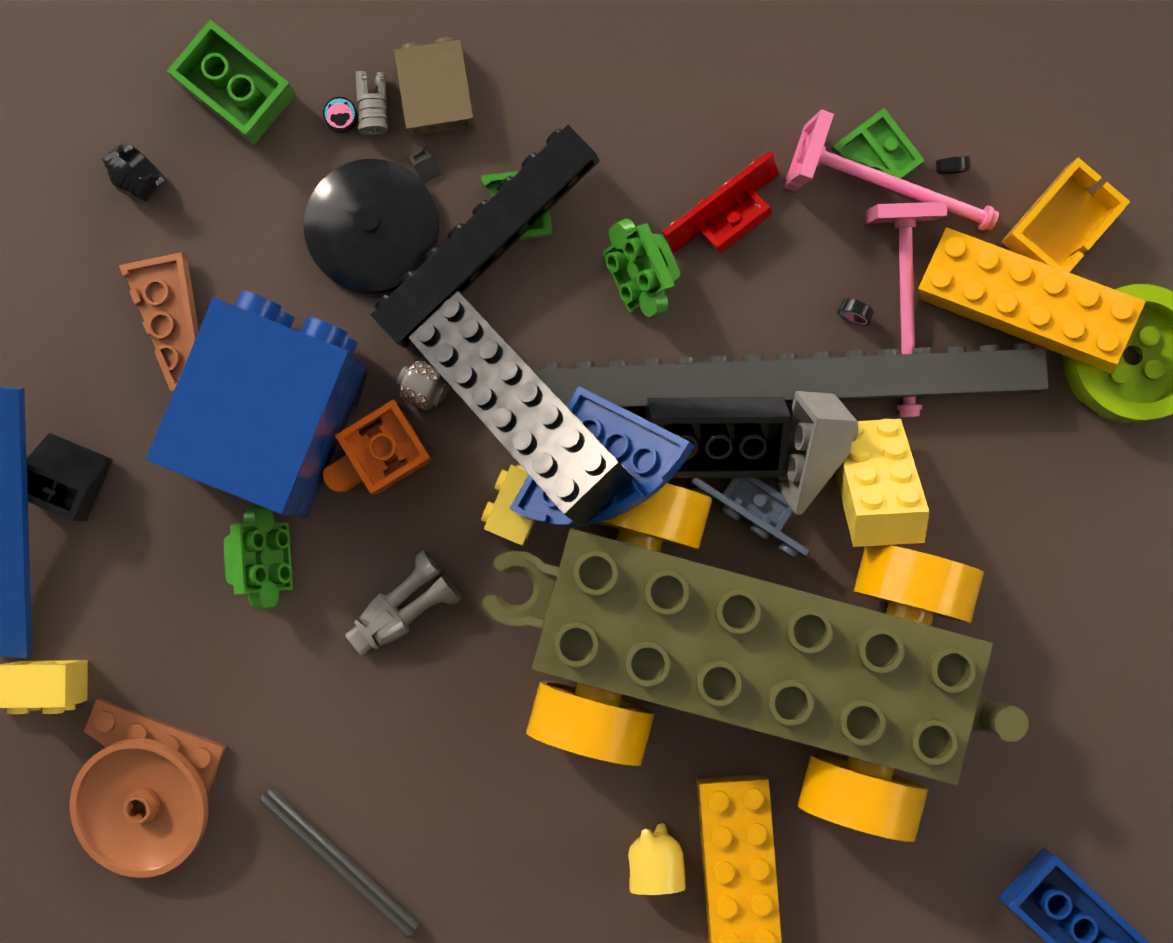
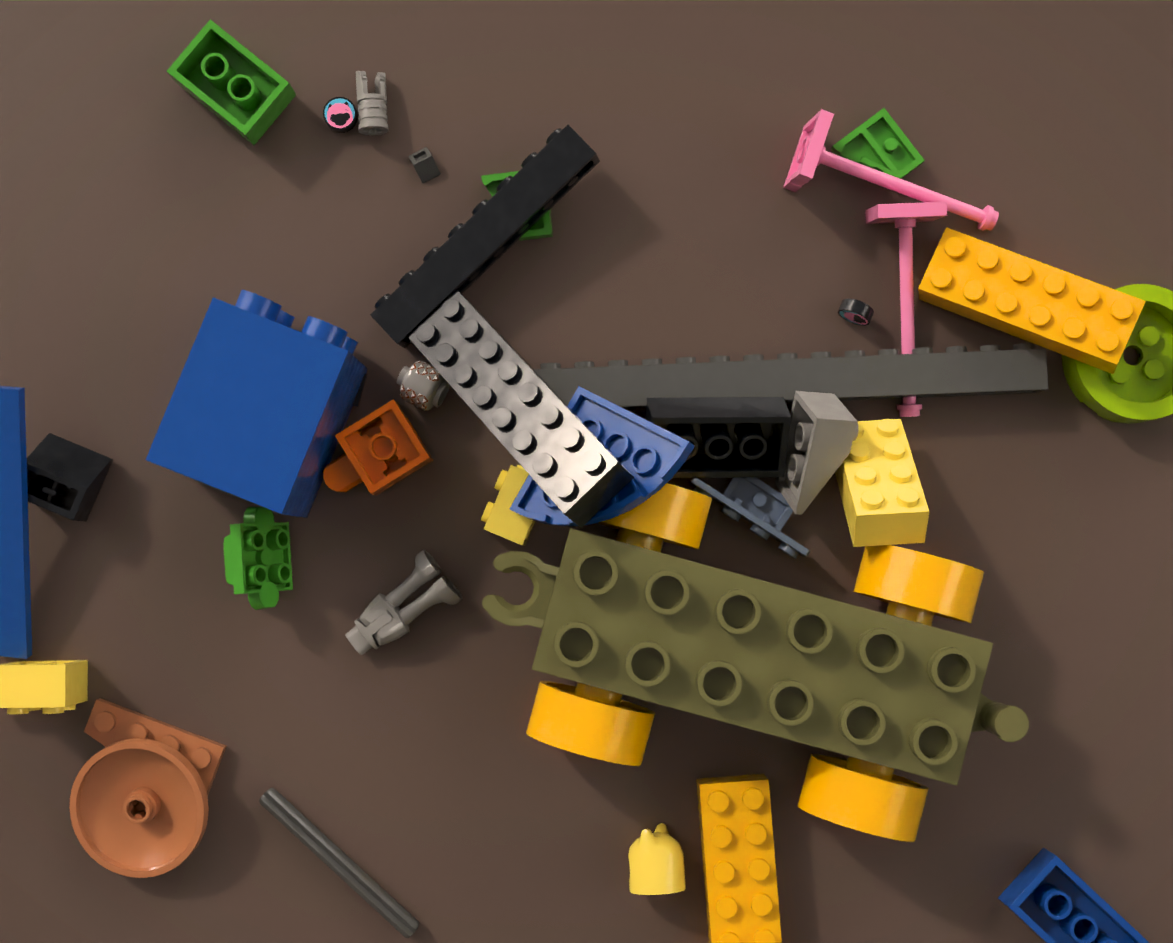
(132, 172): black hair -> none
(168, 309): nougat wing -> none
(370, 225): black dish -> none
(434, 87): dark tan brick -> none
(641, 267): bright green piece -> none
(728, 211): red bracket -> none
(953, 165): black tile -> none
(1066, 218): yellow piece -> none

